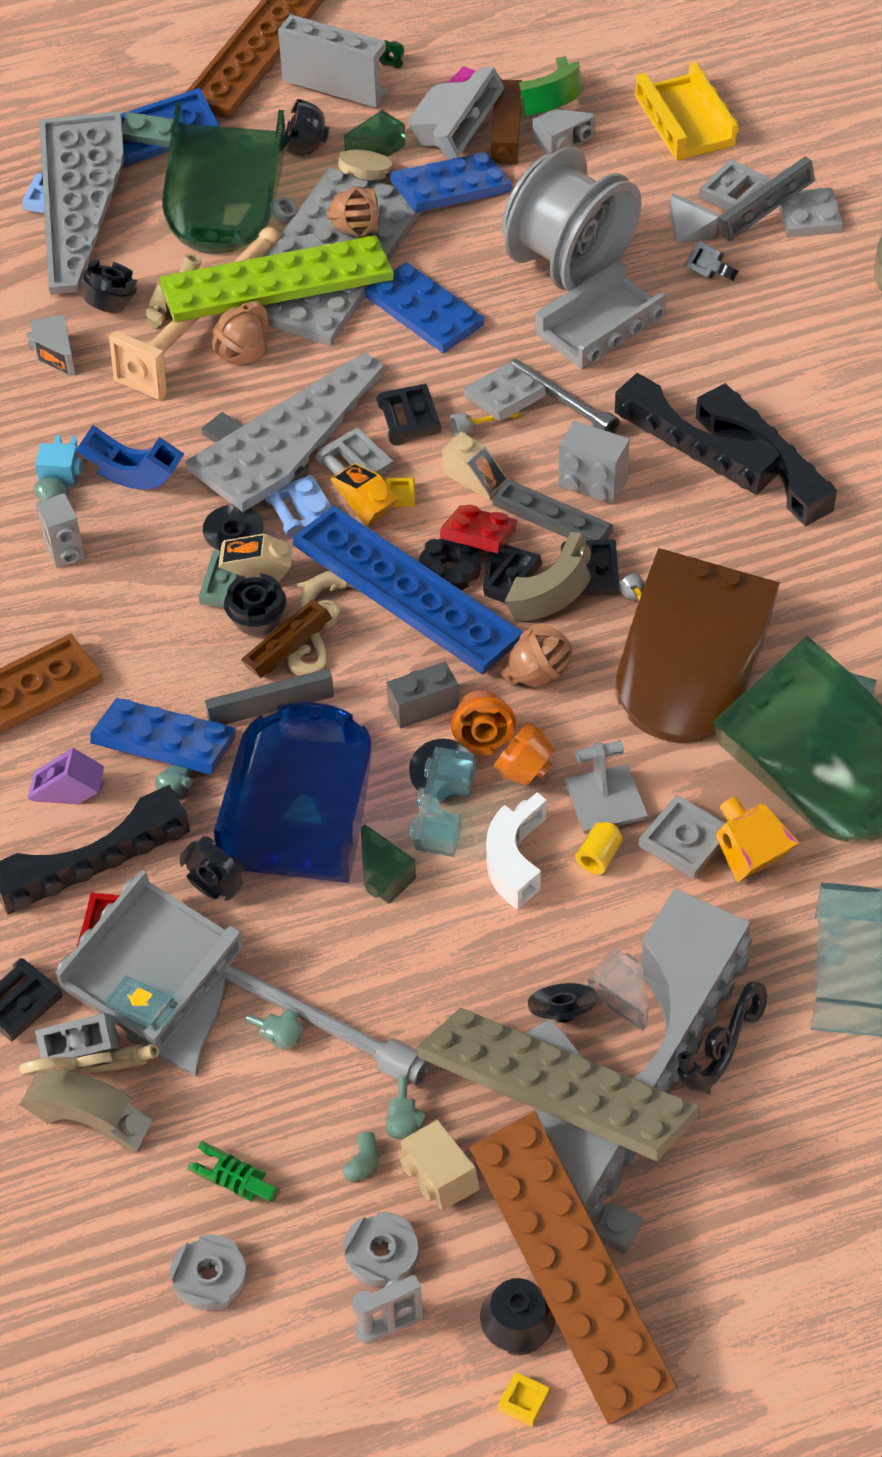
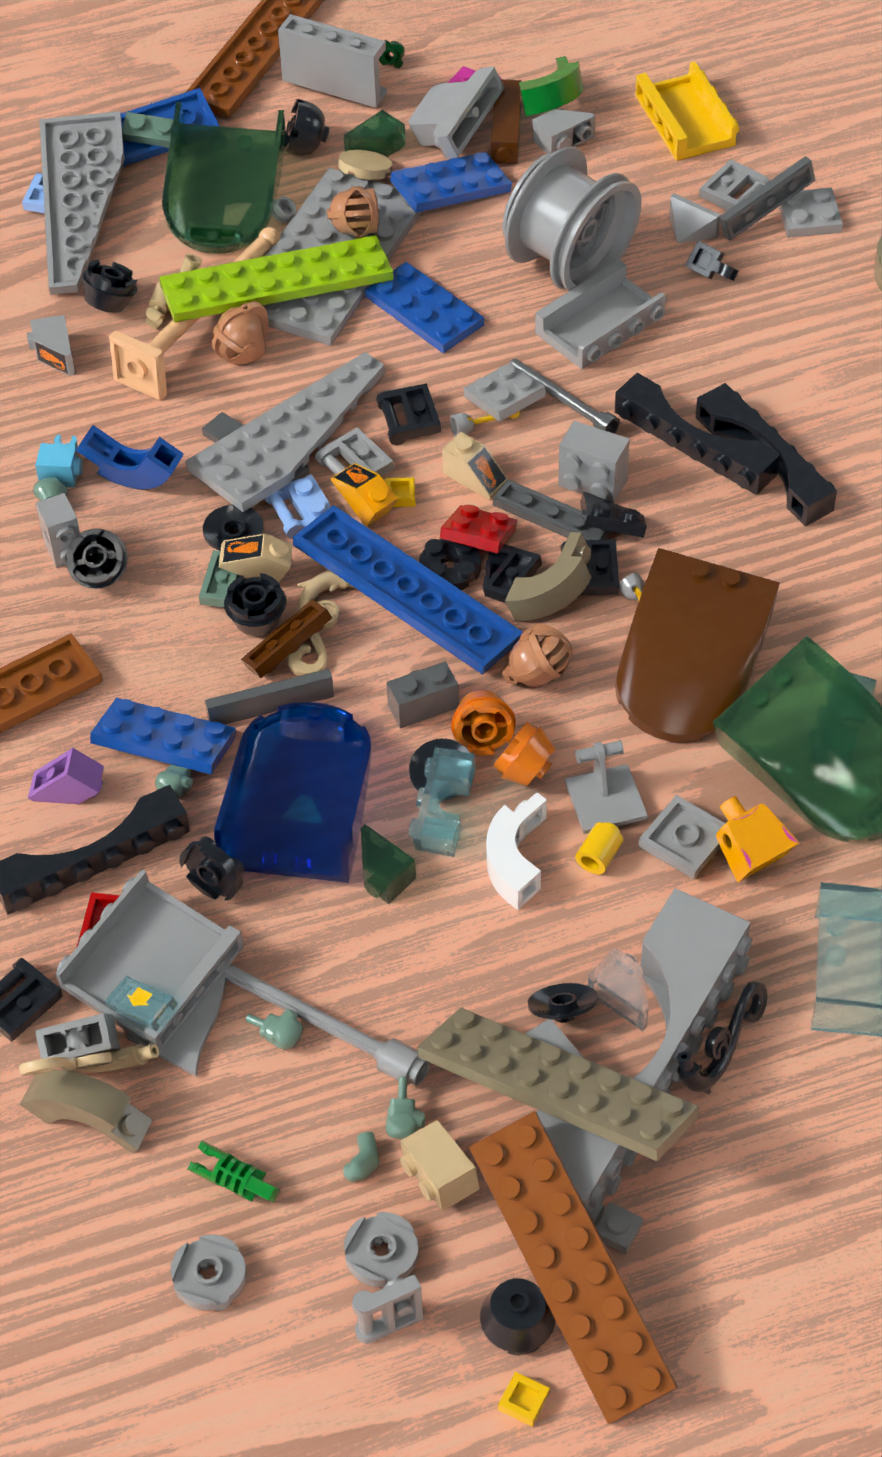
(96, 558): none -> black cone
(611, 516): none -> black wing

